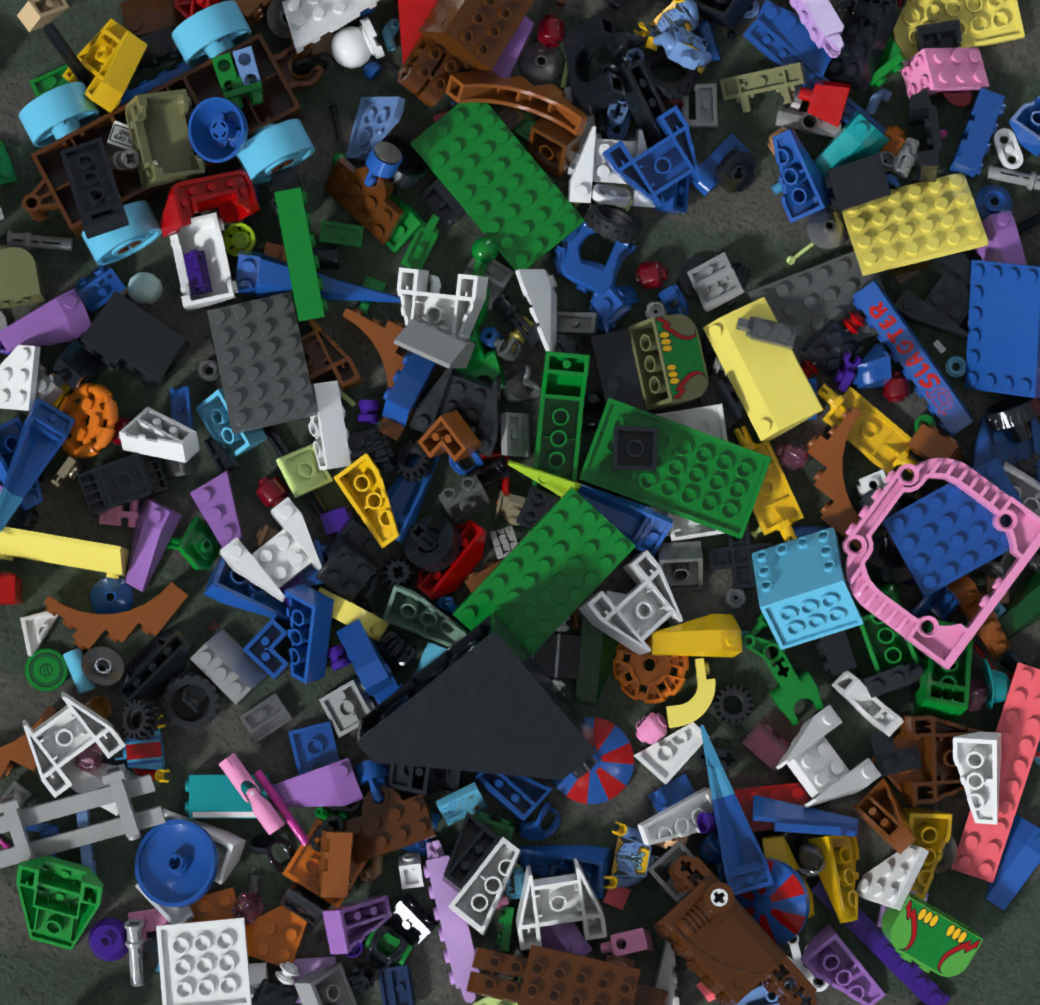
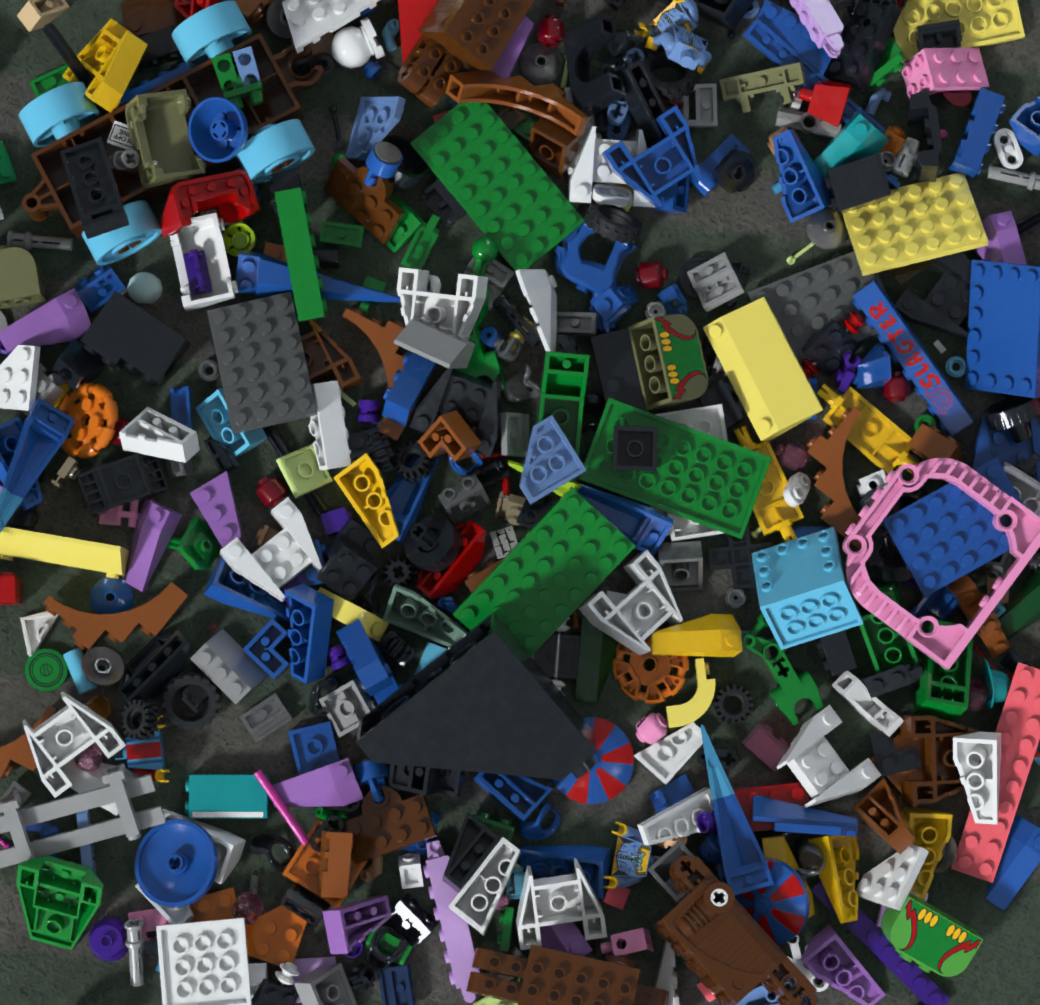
(261, 807): bright pink piece -> none
(330, 685): none -> black piece
(455, 805): medium azure tile -> none
(548, 461): none -> medium blue plate
(707, 33): blue plate -> none
(768, 331): dark grey hinge -> none
(796, 489): none -> white plate
(990, 192): blue piece -> none

